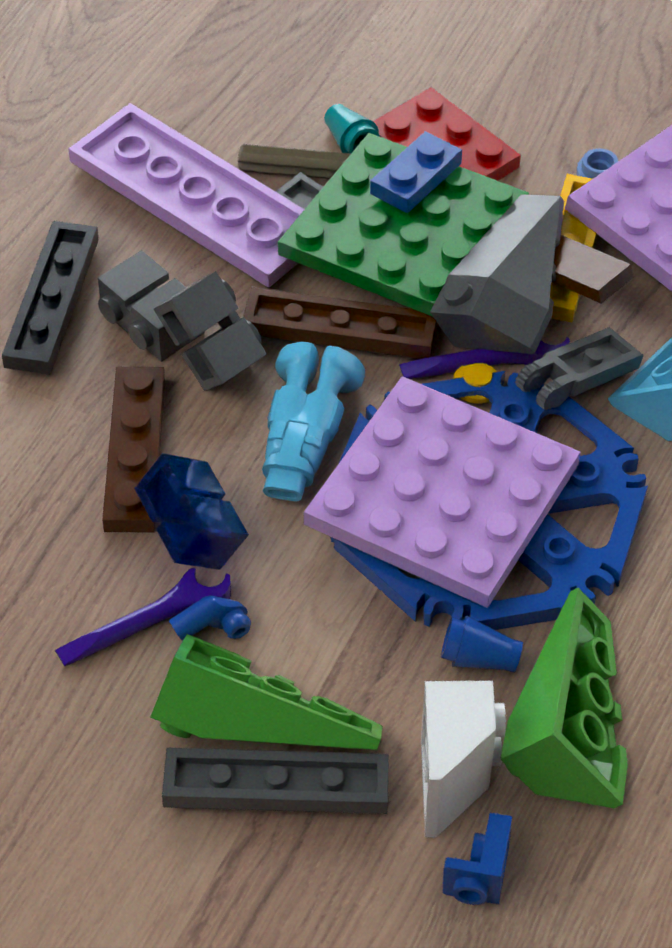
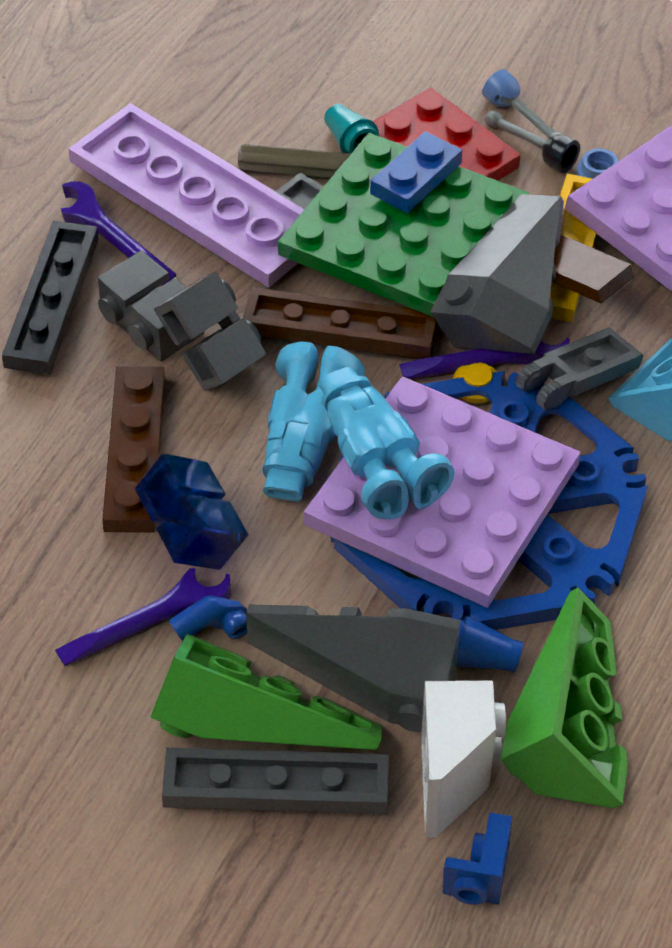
(88, 212): none -> dark purple piece
(360, 657): none -> dark grey wedge
(378, 436): none -> medium azure piece
(503, 91): none -> medium blue hinge
(558, 151): none -> black hinge

